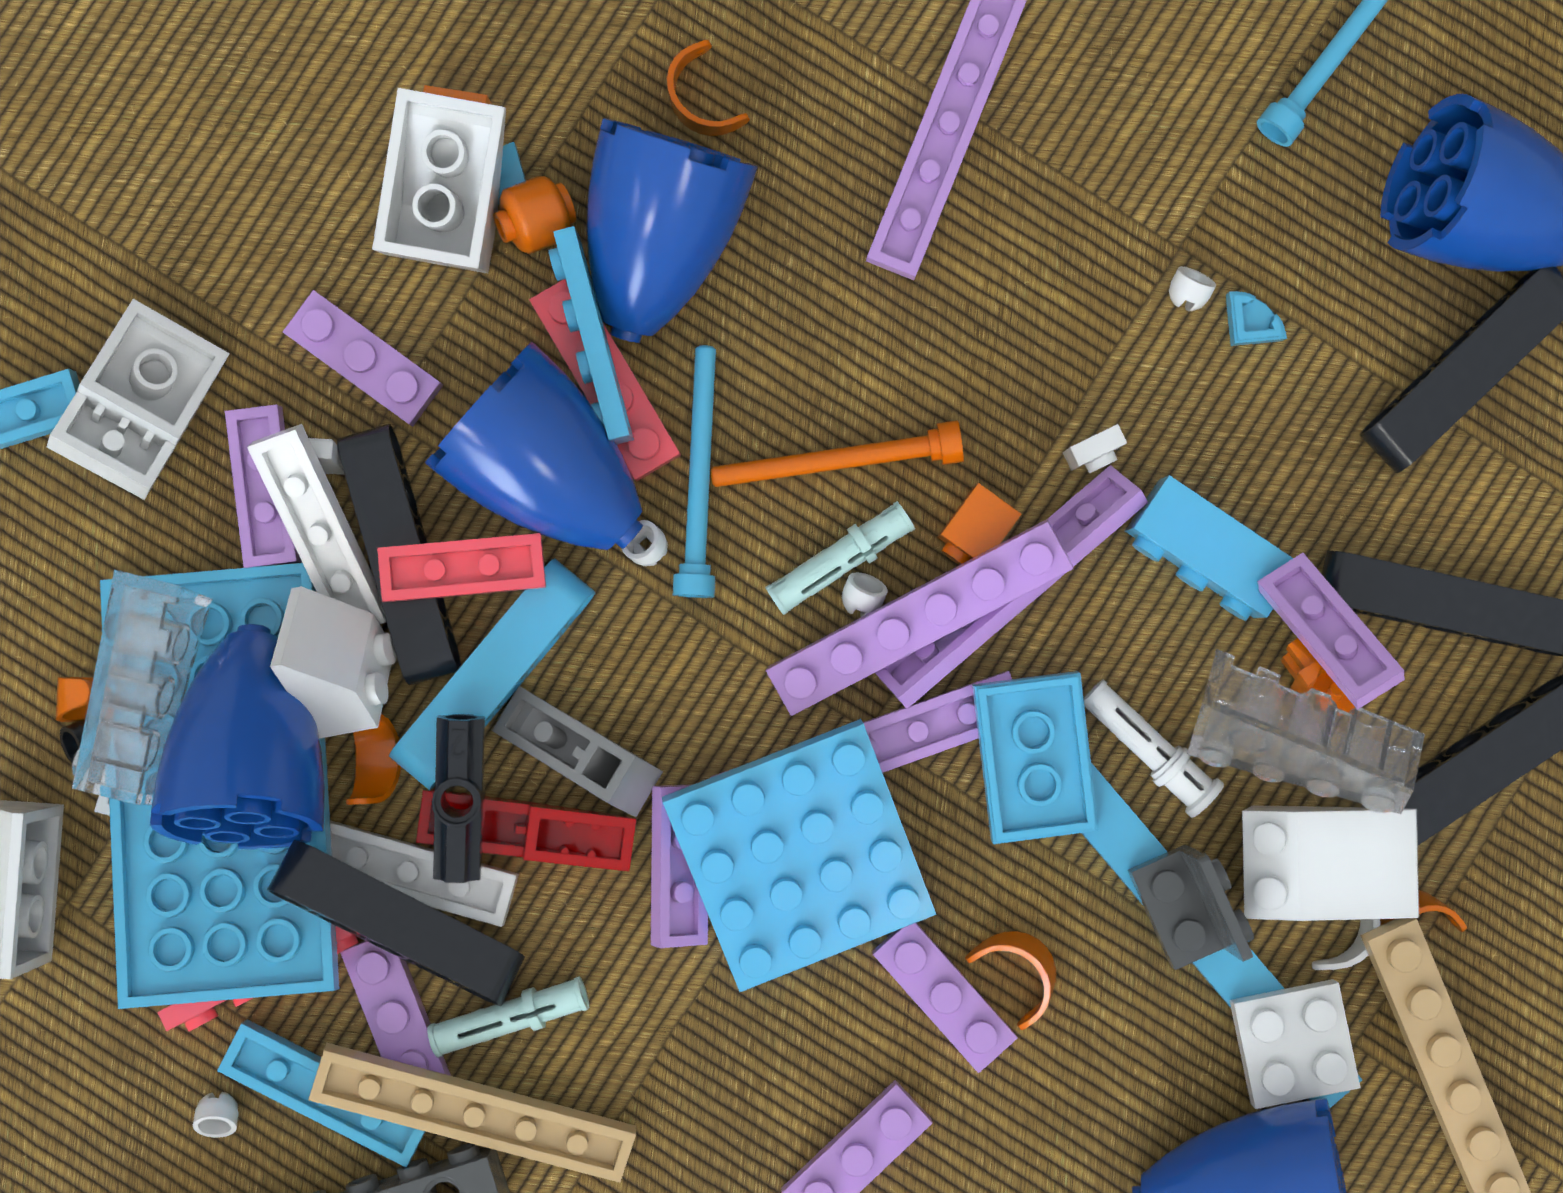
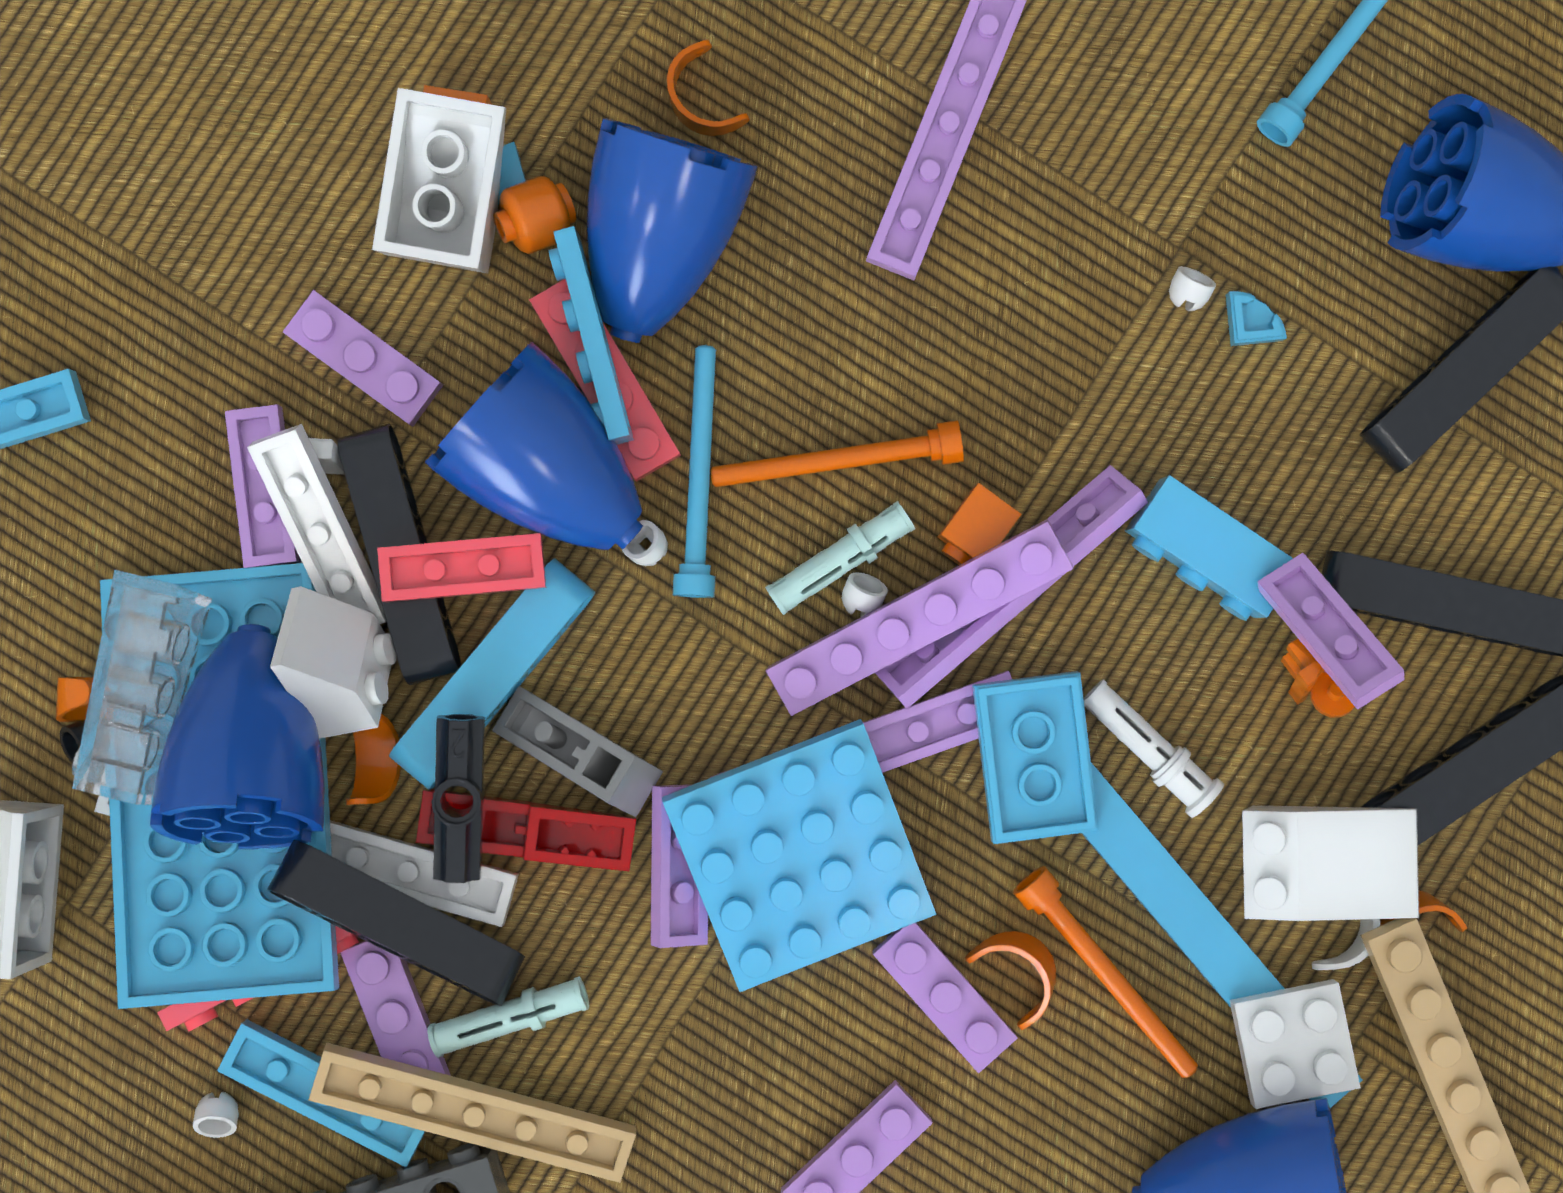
(137, 399): white slope -> none
(1040, 893): none -> orange piece
(1096, 450): white plate -> none
(1190, 907): dark grey bracket -> none
(1303, 739): clear wedge -> none

